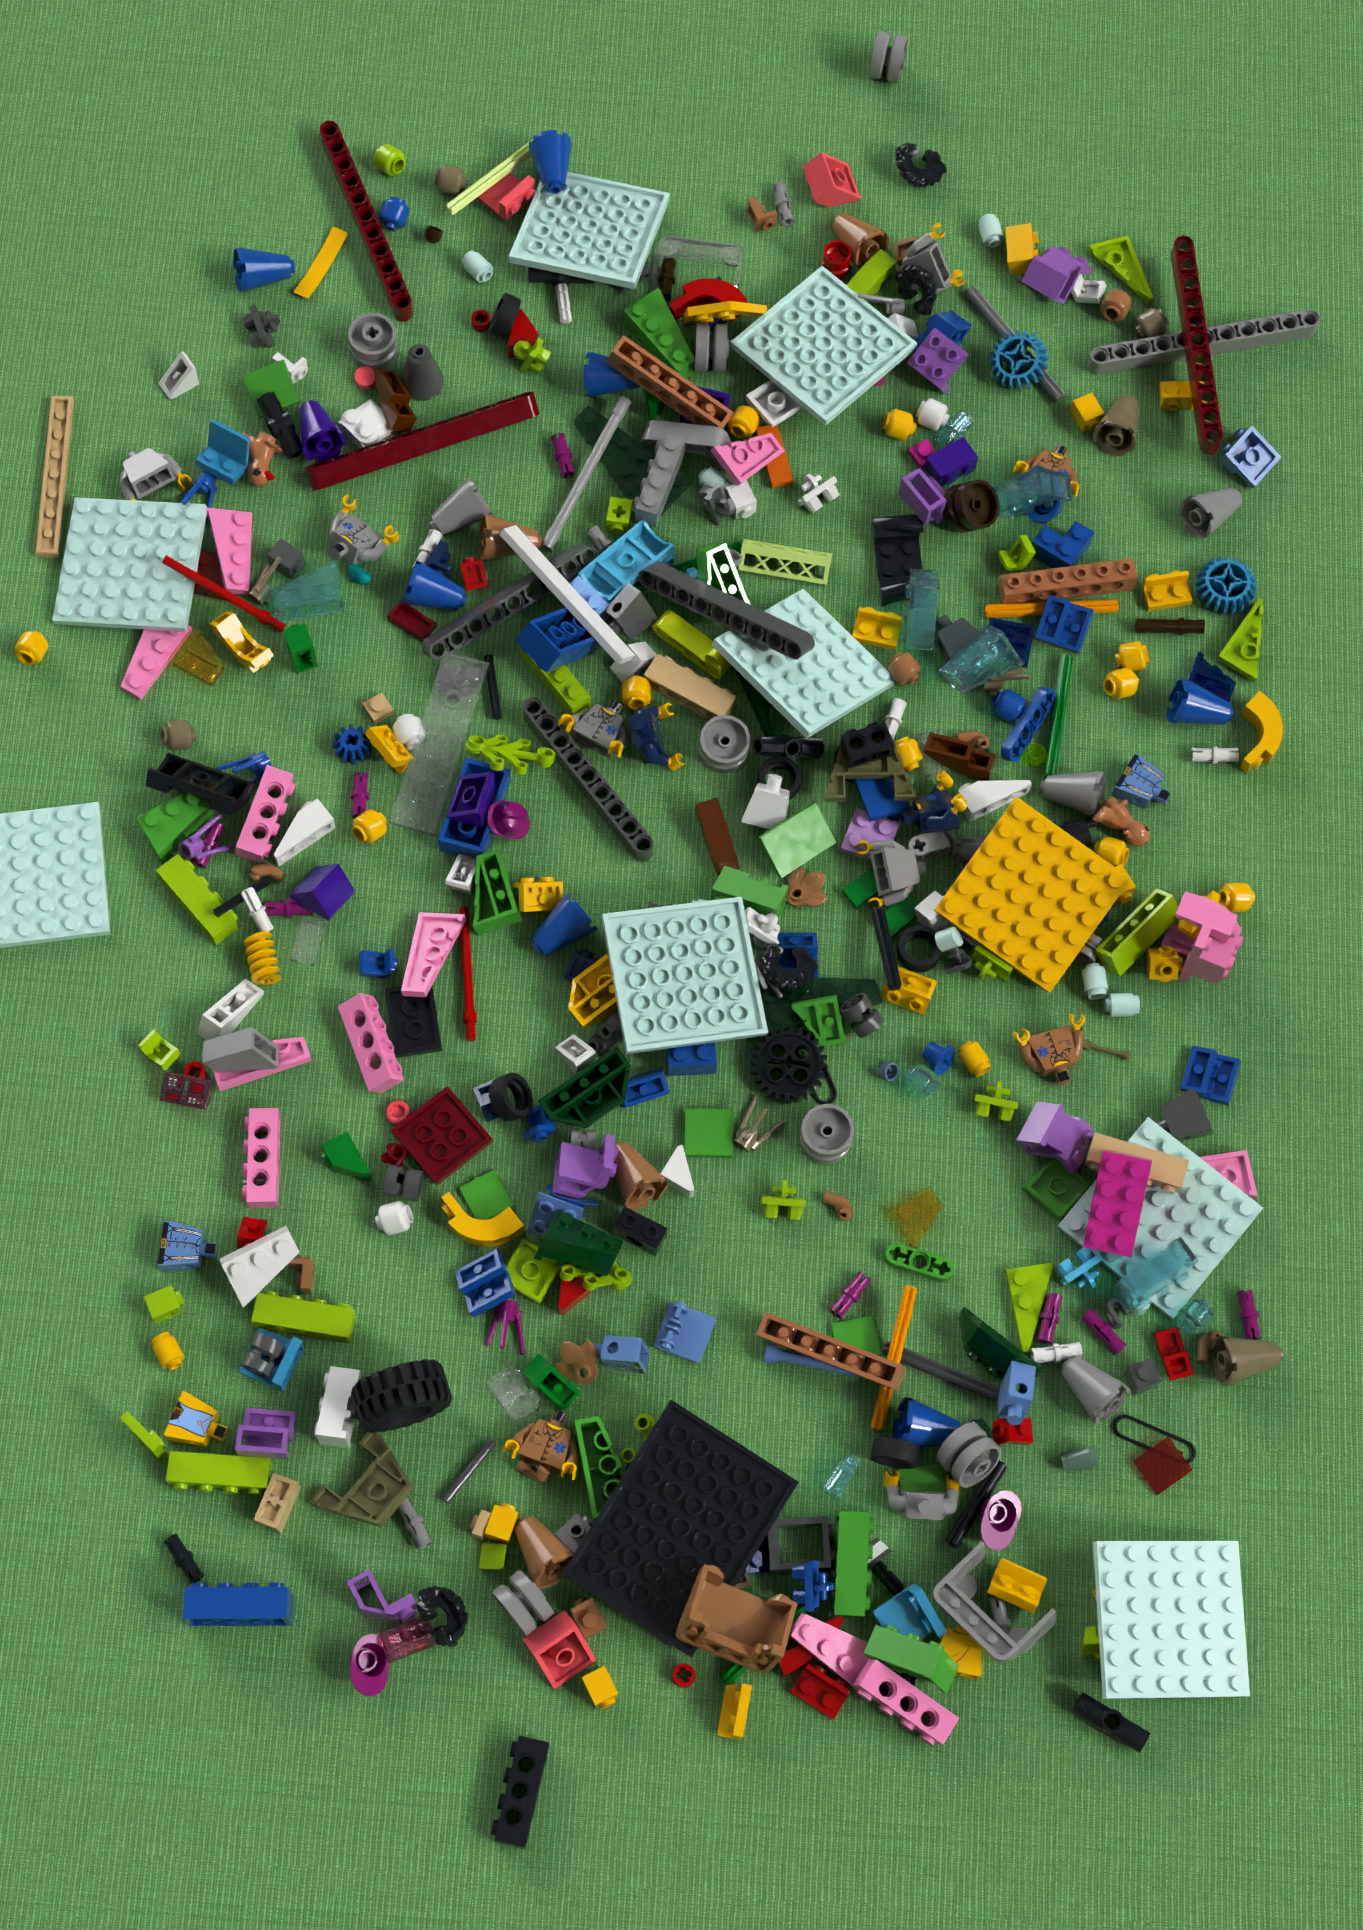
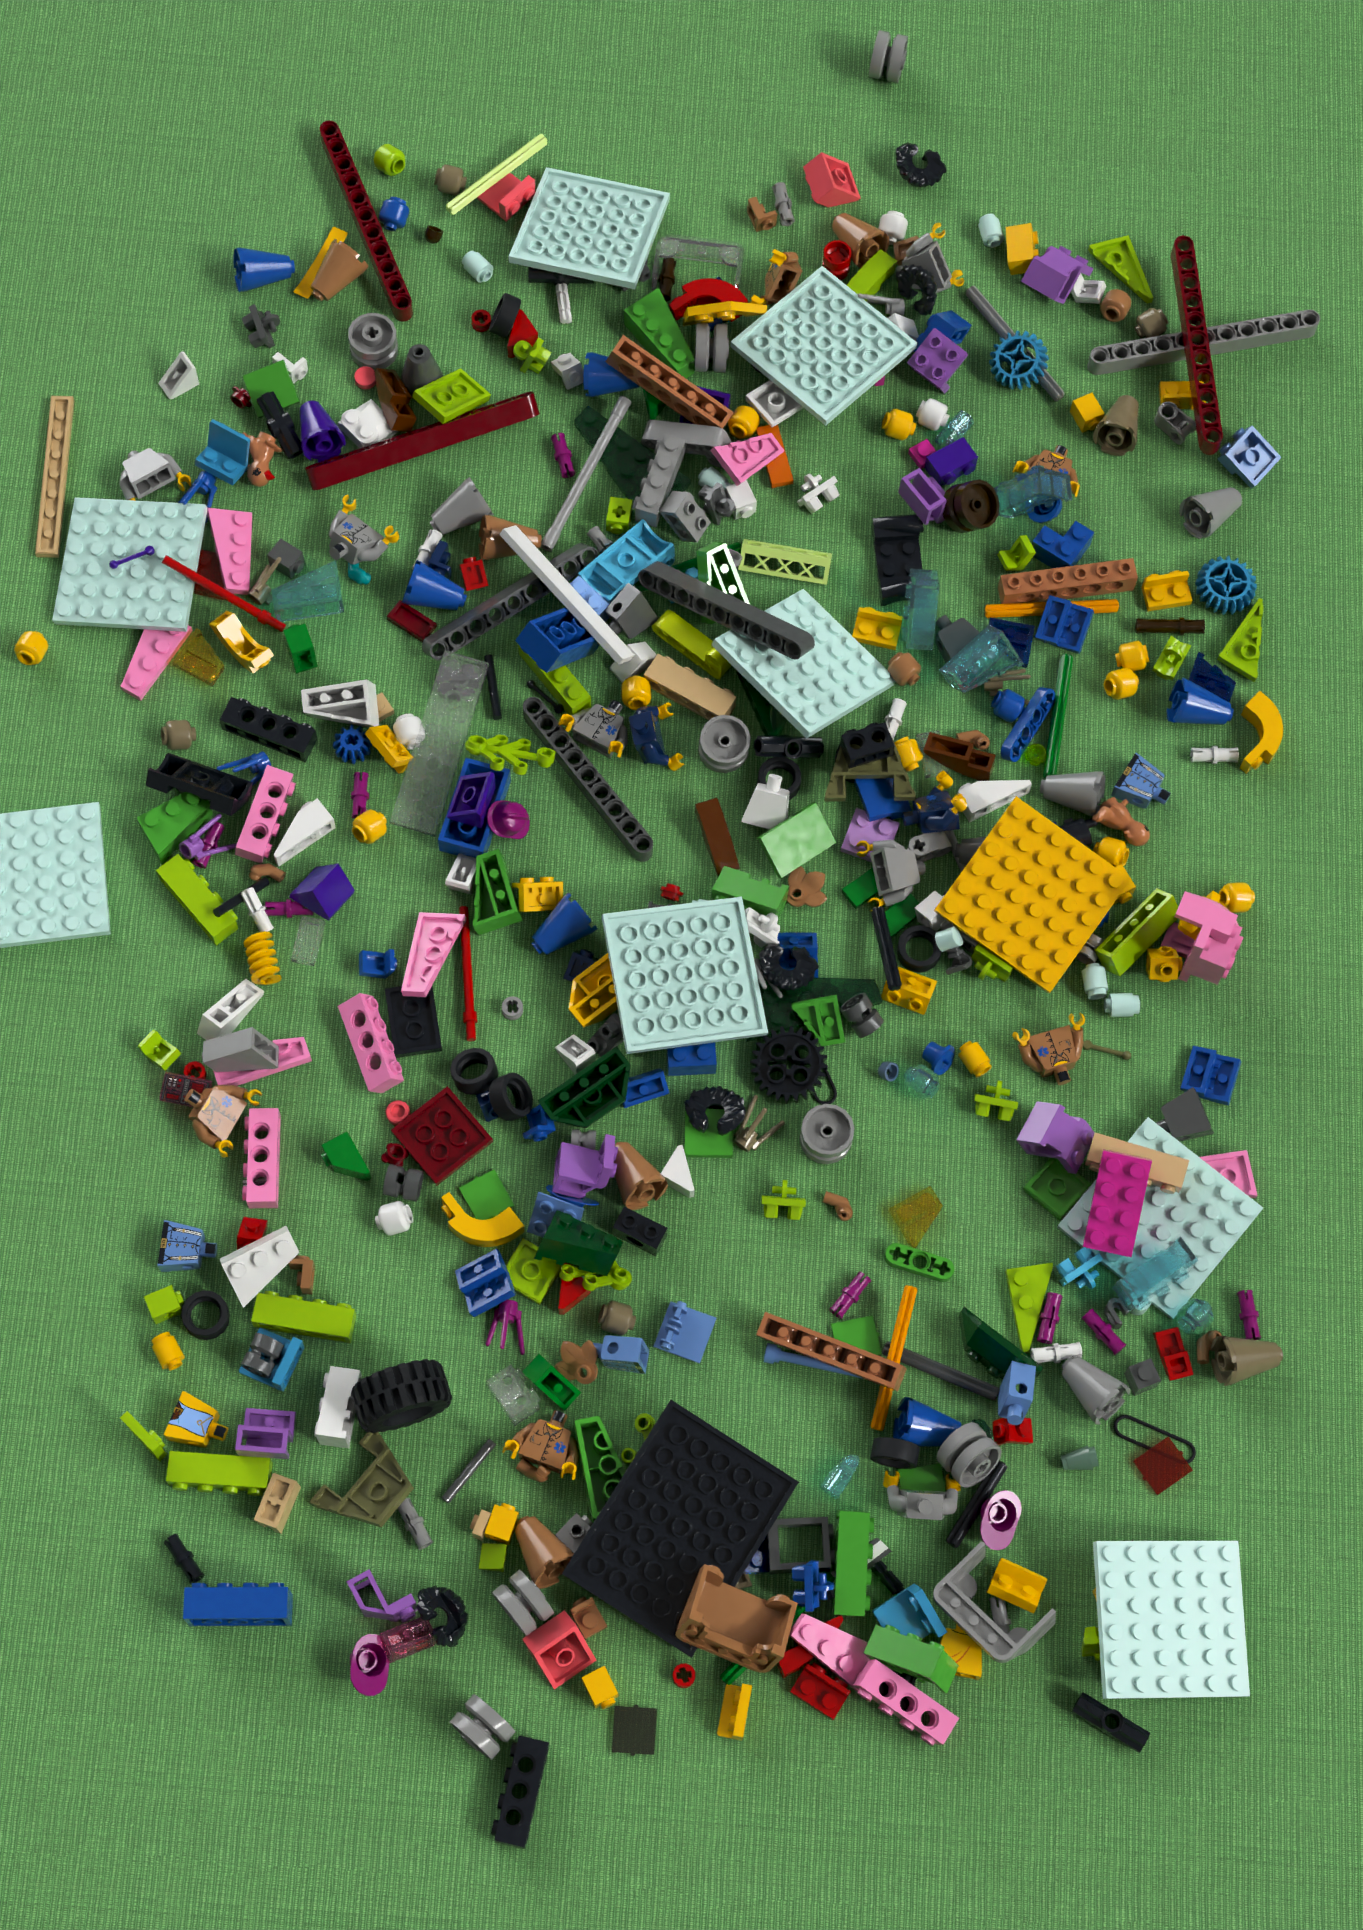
(149, 550): none -> dark purple hinge
(192, 1301): none -> black tyre
(217, 1113): none -> torso
(240, 397): none -> dark red plate
(296, 747): none -> black brick
(337, 271): none -> medium nougat cone
(343, 703): none -> white wedge
(451, 395): none -> lime plate
(470, 1057): none -> black tyre
(484, 1724): none -> light grey wheel
(512, 1000): none -> light grey bush
(551, 158): blue cone -> none
(558, 708): none -> black hinge
(569, 369): none -> white bracket
(616, 1318): none -> dark tan head
(634, 1730): none -> clear smoke piece
(671, 892): none -> red plate
(685, 516): none -> light grey brick
(717, 1099): none -> black piece
(780, 278): none -> medium nougat torso
(894, 226): none -> white head
(1171, 658): none -> lime hips
(1174, 424): none -> light grey piece

